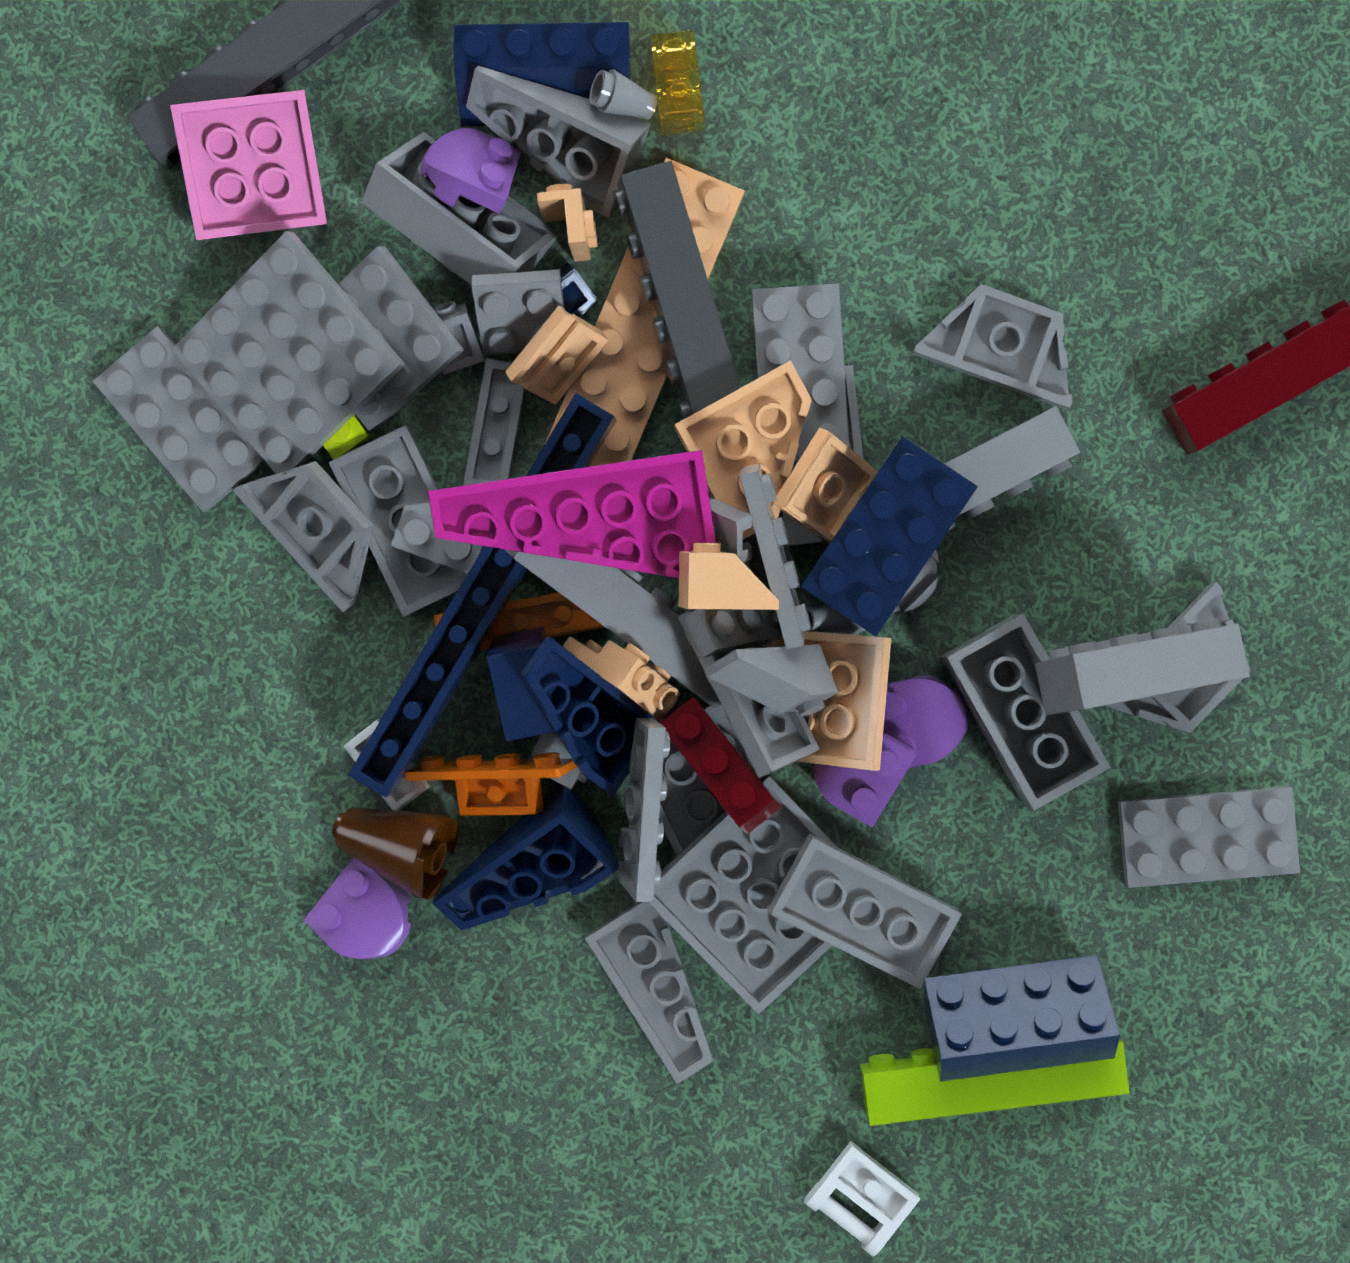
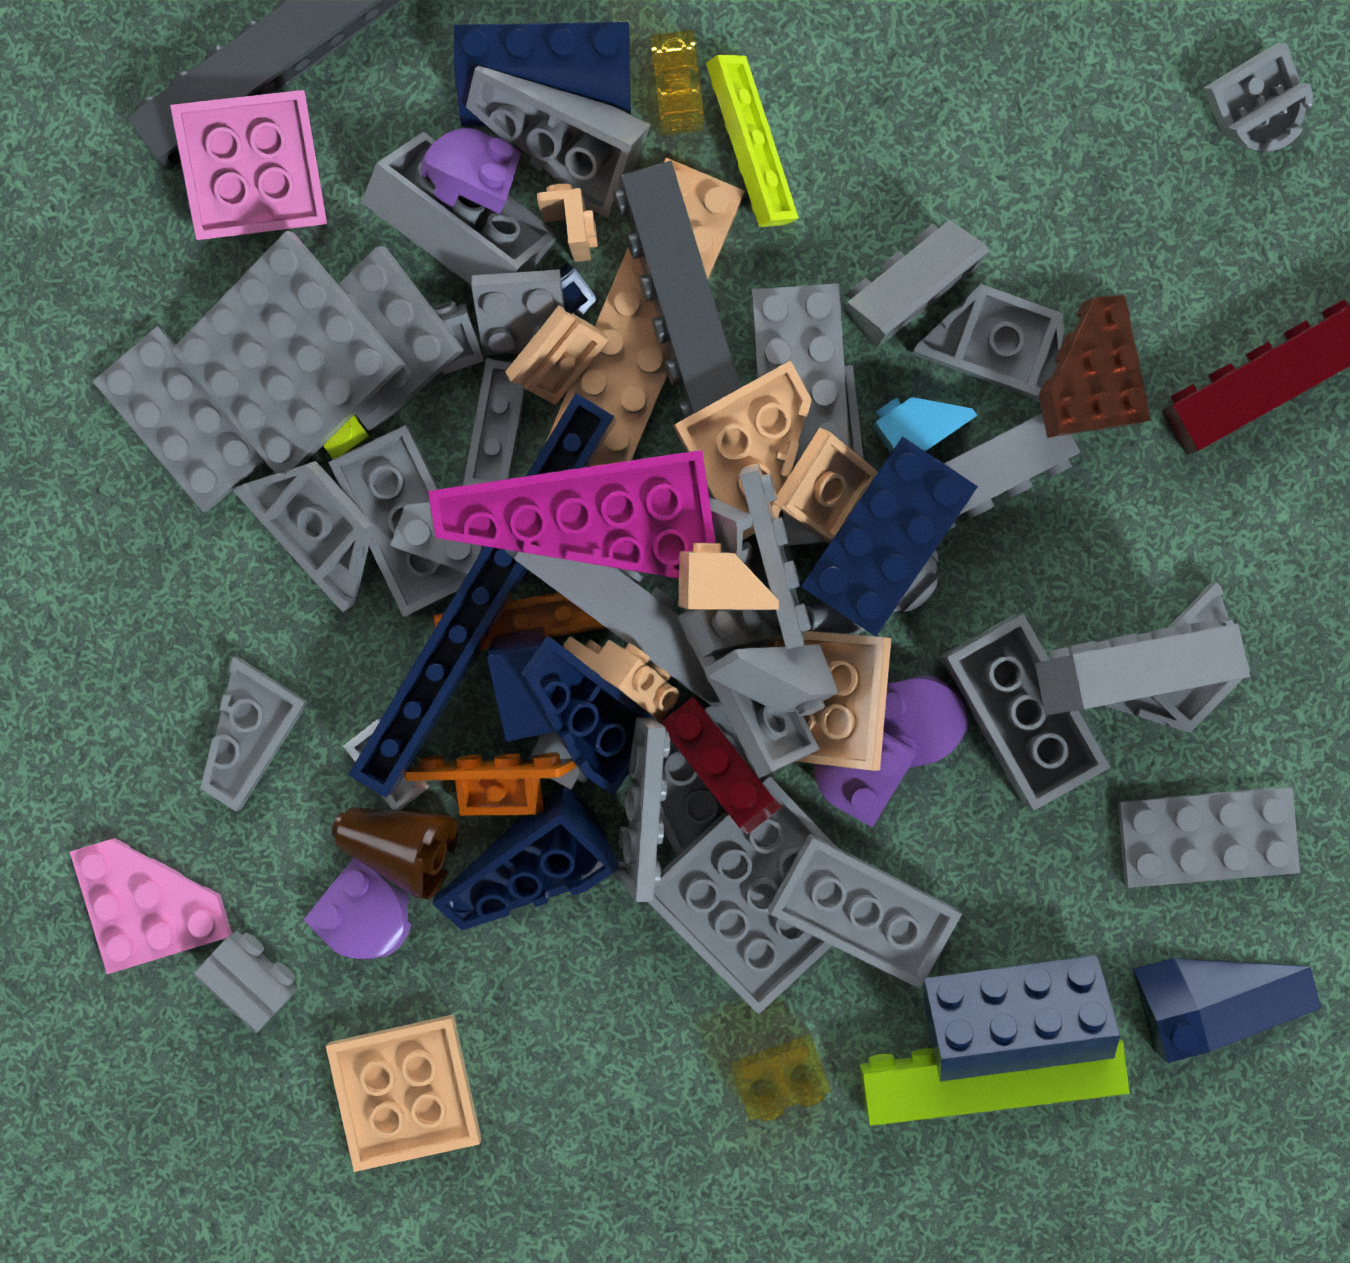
(144, 906): none -> bright pink plate
(247, 980): none -> light grey brick
(250, 731): none -> light grey wing
(403, 1093): none -> light nougat plate
(620, 96): light grey cone -> none
(650, 977): light grey wing -> none
(752, 140): none -> neon yellow plate
(776, 1066): none -> clear yellow brick
(869, 1187): white plate -> none
(913, 281): none -> light grey slope
(919, 422): none -> medium azure slope
(1096, 373): none -> copper plate
(1214, 1003): none -> dark blue wedge
(1261, 101): none -> light grey slope

